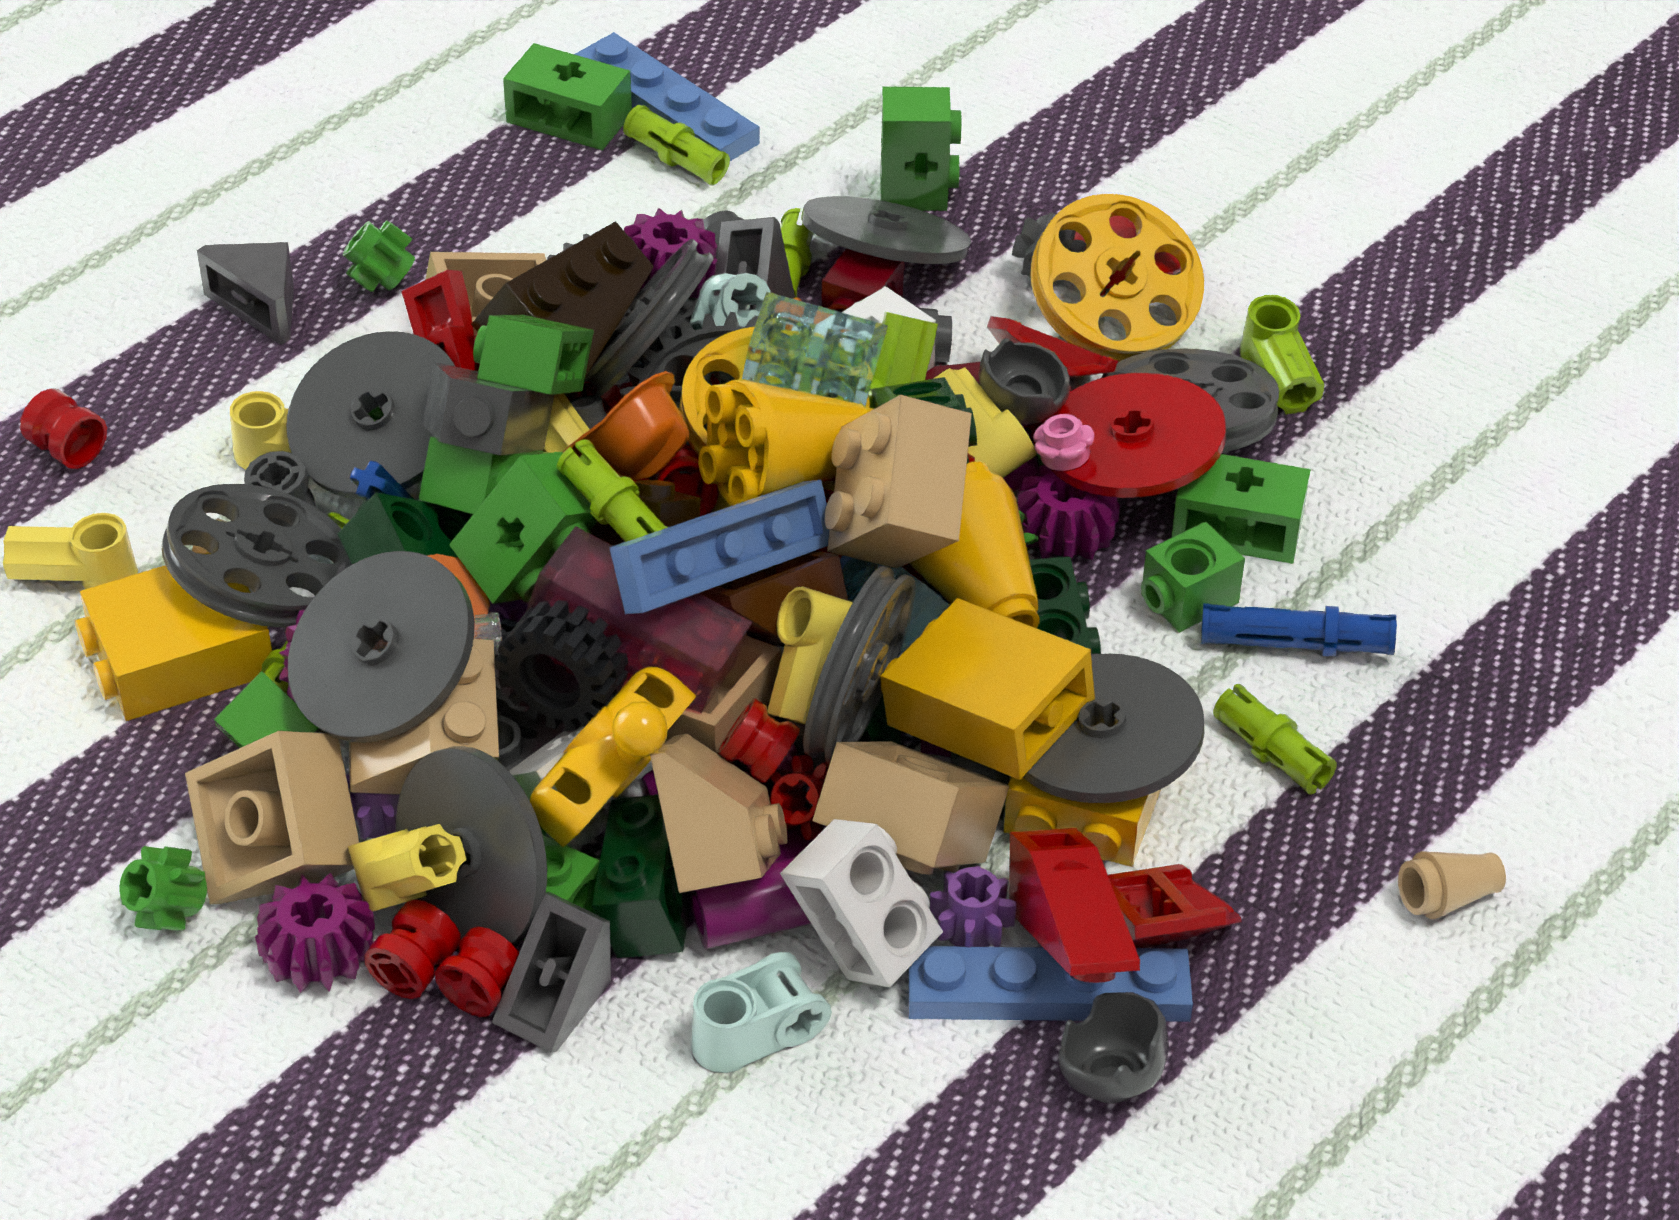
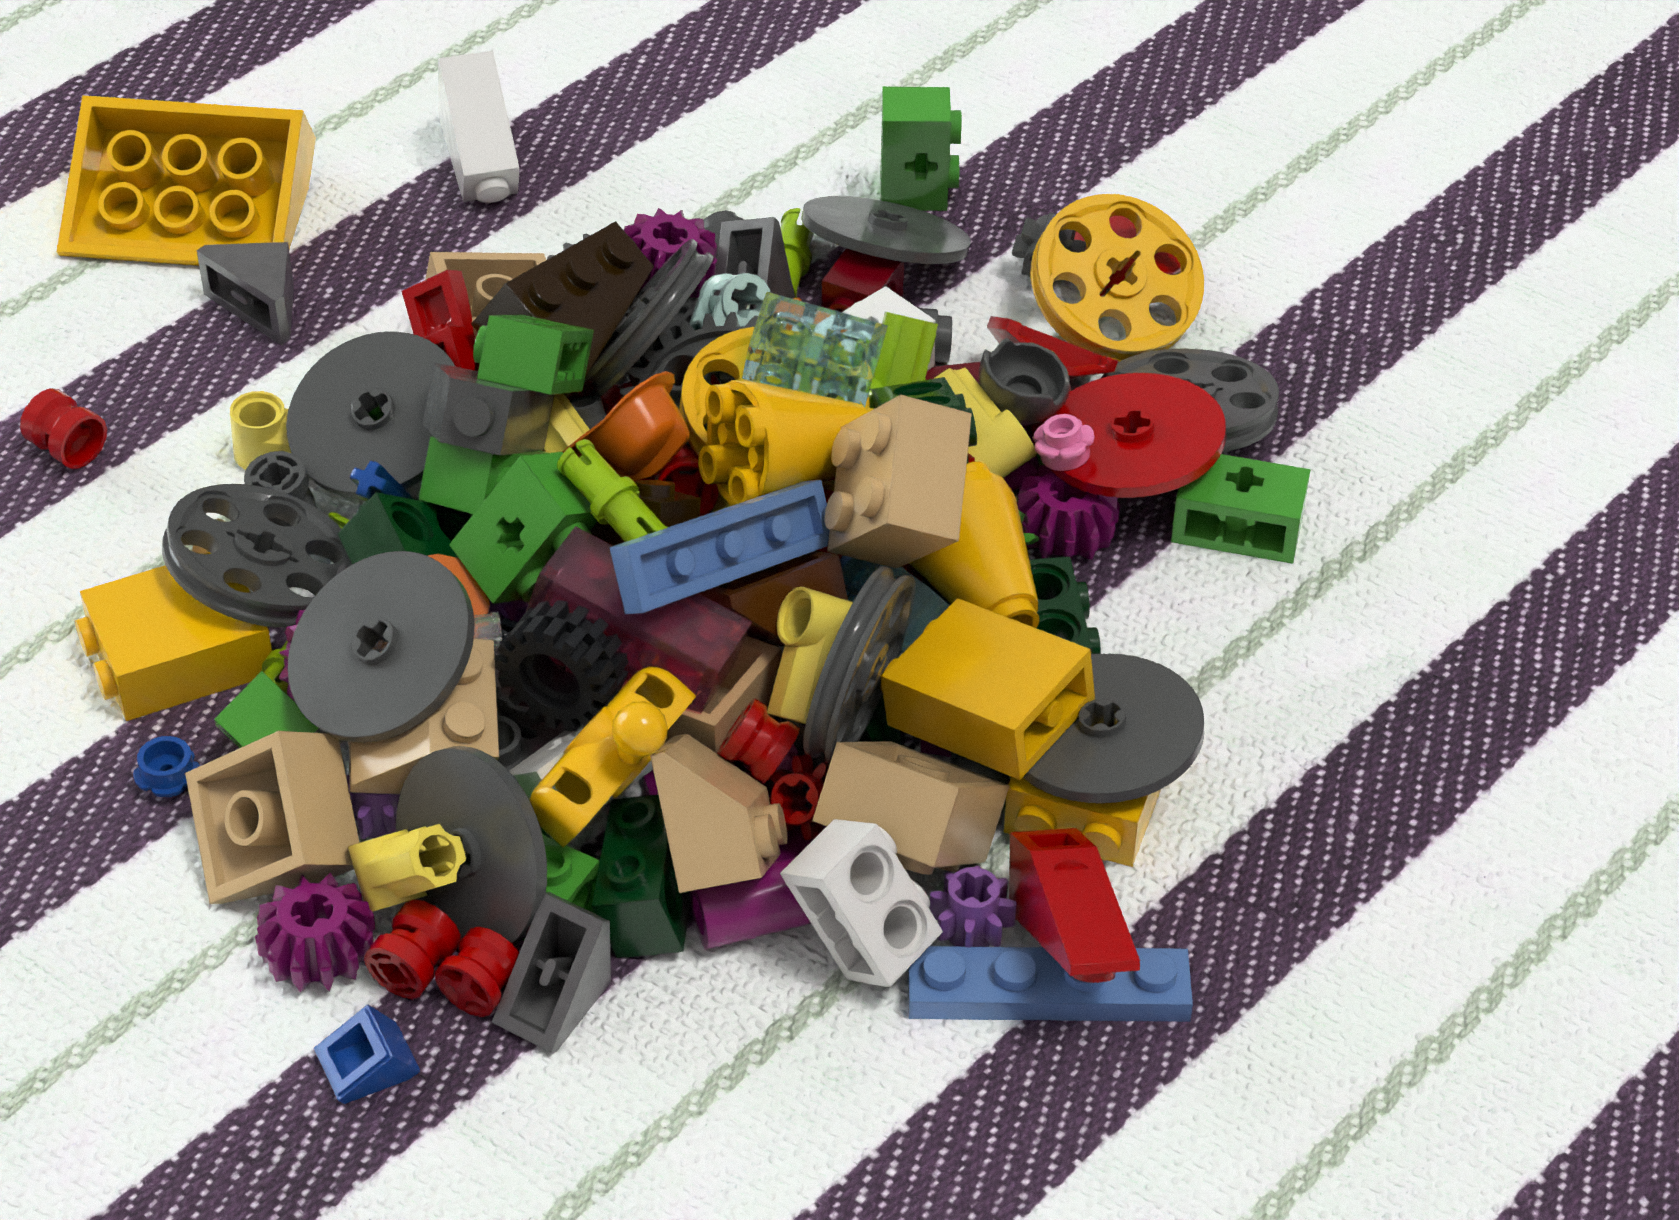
(89, 552): light yellow piece -> none
(163, 766): none -> blue plate
(163, 888): bright green gear -> none
(182, 176): none -> yellow slope
(366, 1056): none -> blue slope
(379, 256): bright green gear -> none
(477, 127): none -> white slope
(567, 96): bright green brick -> none
(676, 97): medium blue plate -> none
(676, 144): lime pin -> none
(754, 1014): light aqua piece -> none
(1116, 1048): dark grey hair -> none
(1168, 906): red slope -> none
(1190, 572): bright green brick -> none
(1274, 738): lime pin -> none
(1276, 345): lime piece -> none
(1309, 629): blue pin -> none
(1446, 881): tan cone -> none

